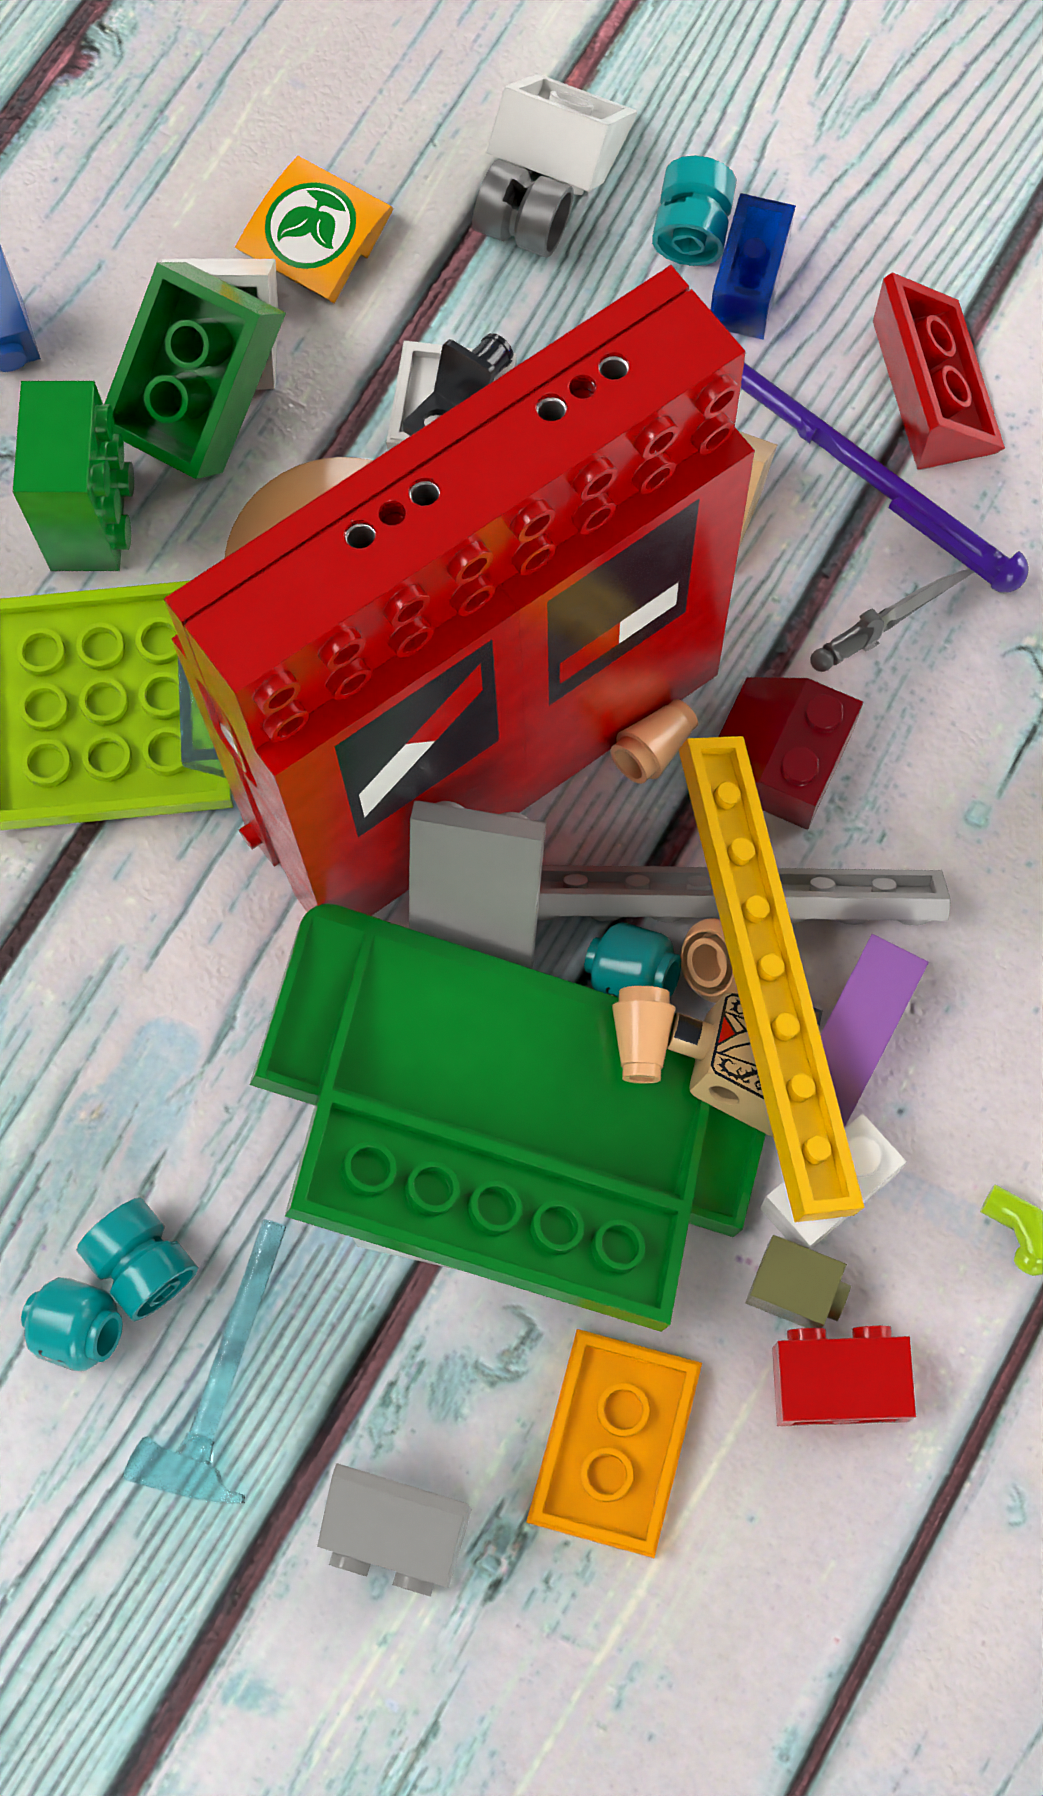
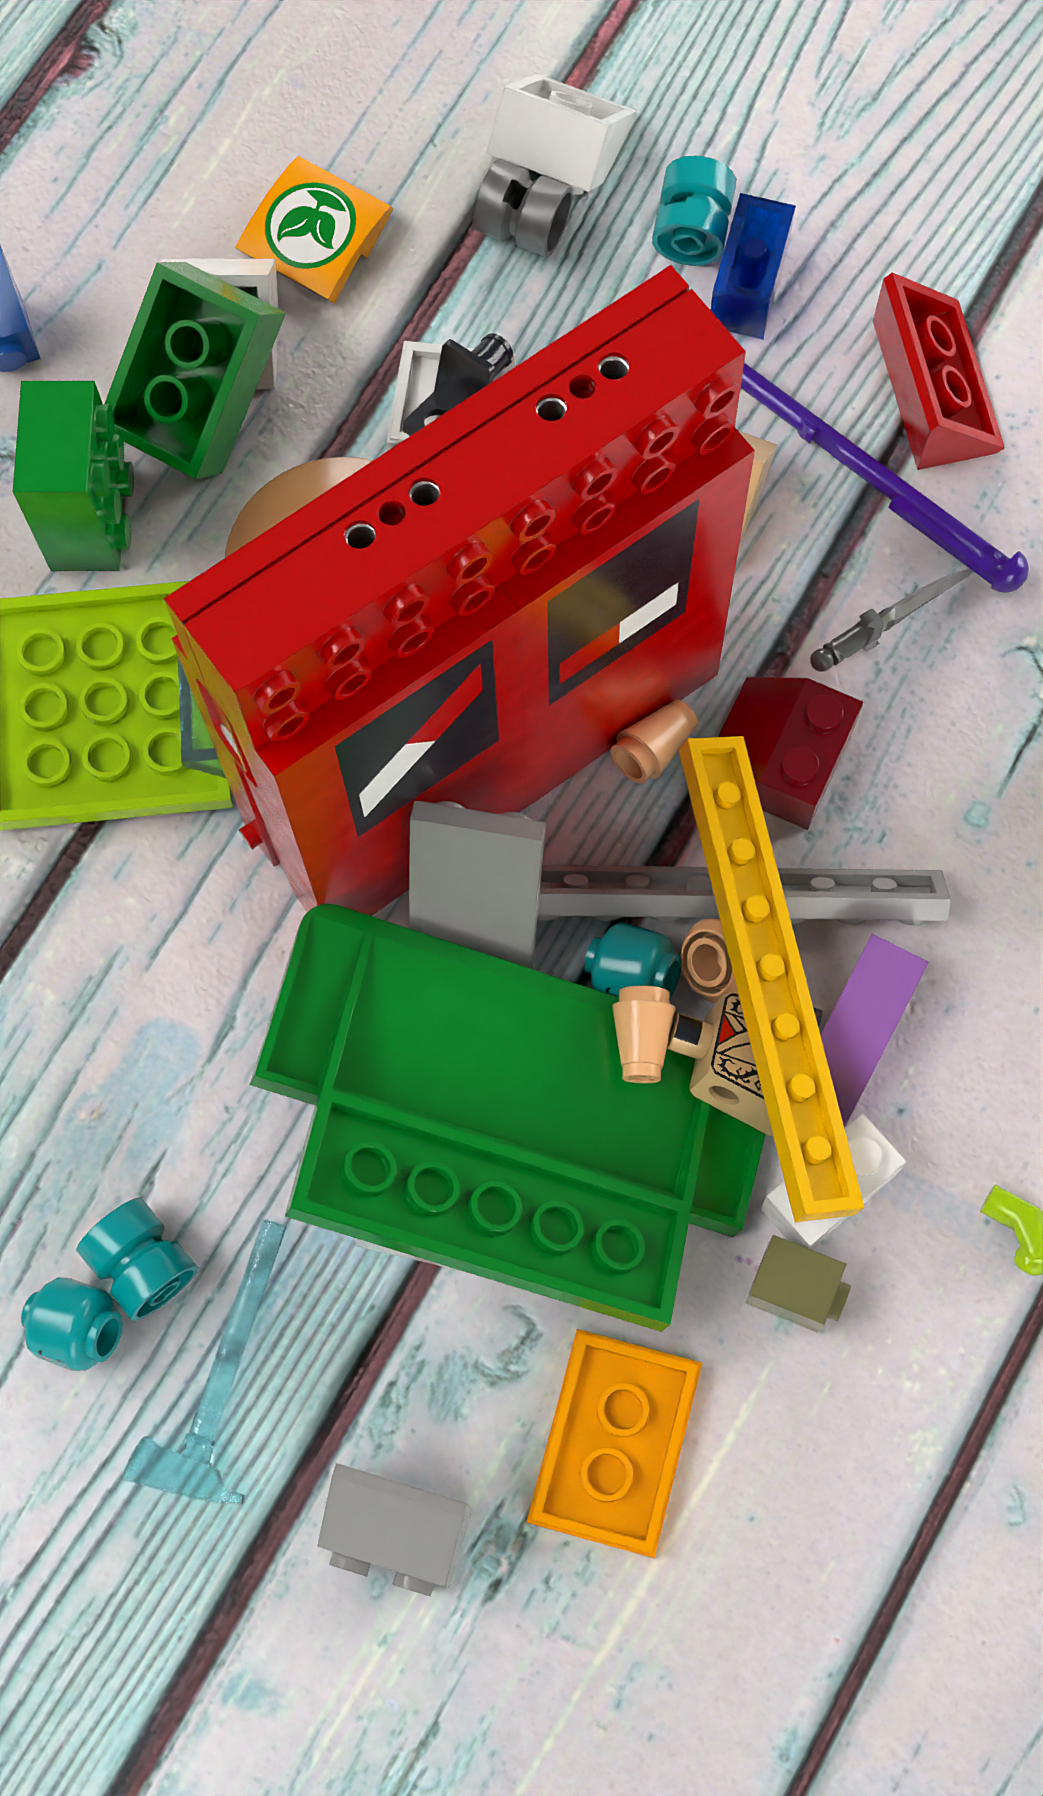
(843, 1378): red brick -> none

